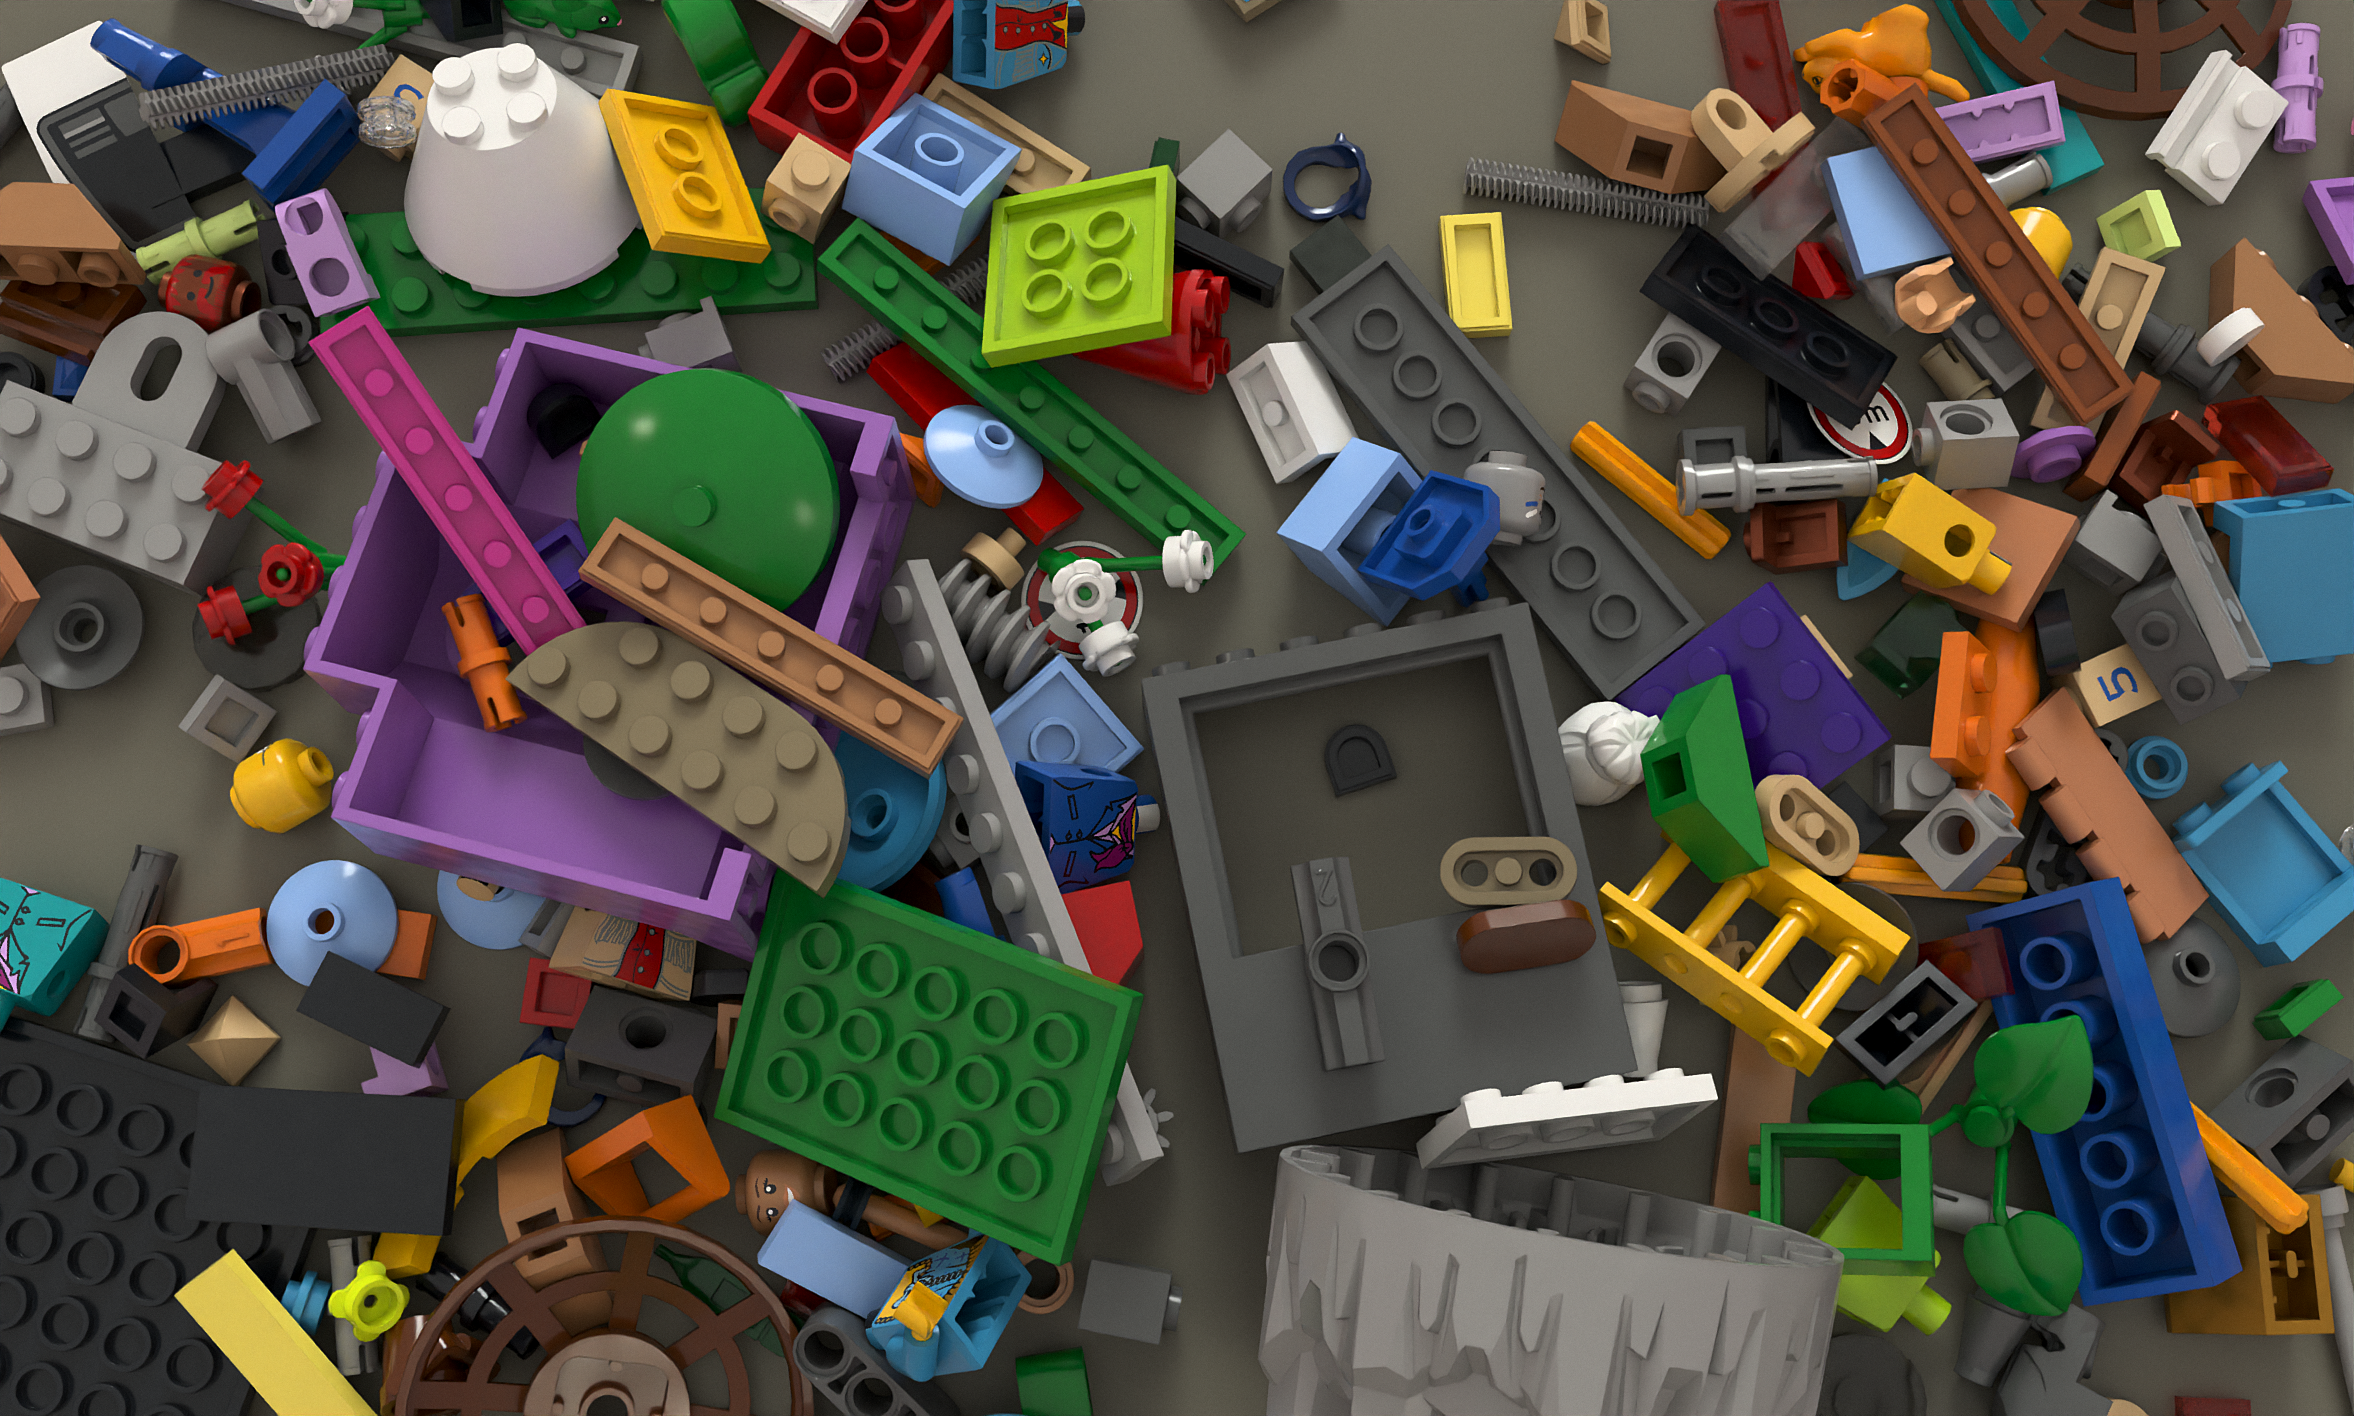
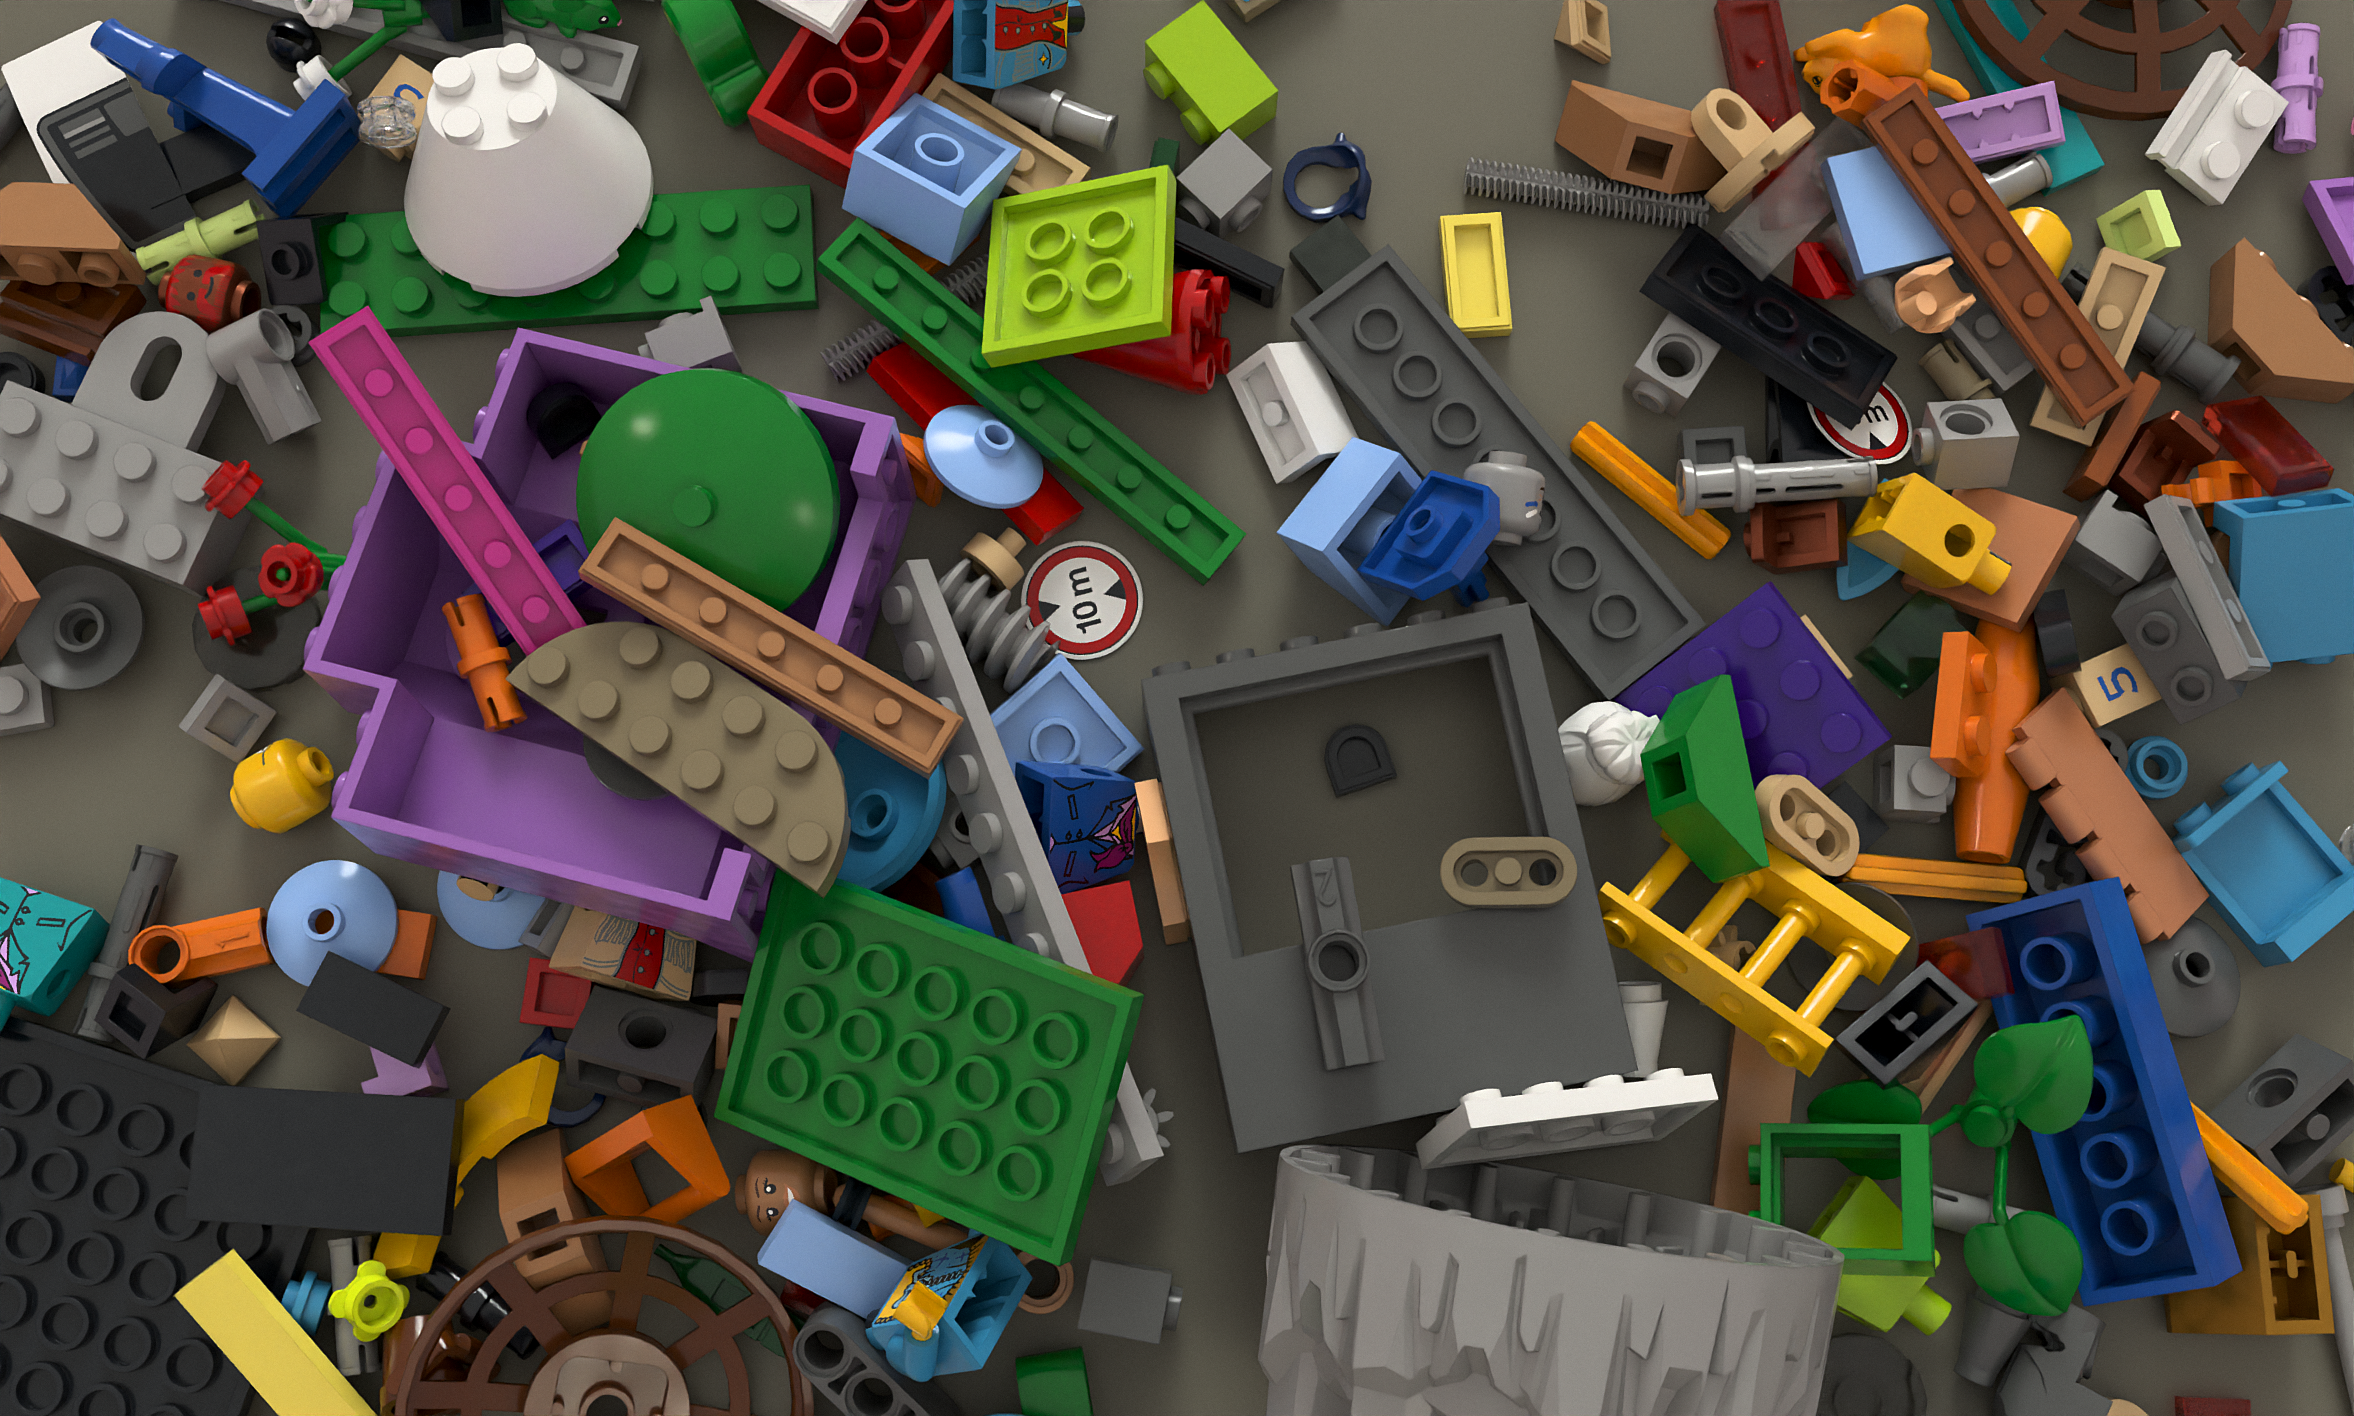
(263, 85): light grey axle -> none
(286, 52): none -> black hinge
(324, 254): lavender leg -> none
(683, 177): yellow tile -> none
(805, 188): tan brick -> none
(1057, 115): none -> light grey pin
(1086, 588): white plant -> none
(1162, 861): none -> light nougat tile
(1208, 77): none -> lime brick
(1525, 936): reddish brown tile -> none
(1936, 840): light grey brick -> none
(2053, 453): medium lavender piece -> none
(2229, 336): white tile -> none
(2296, 1009): green tile -> none

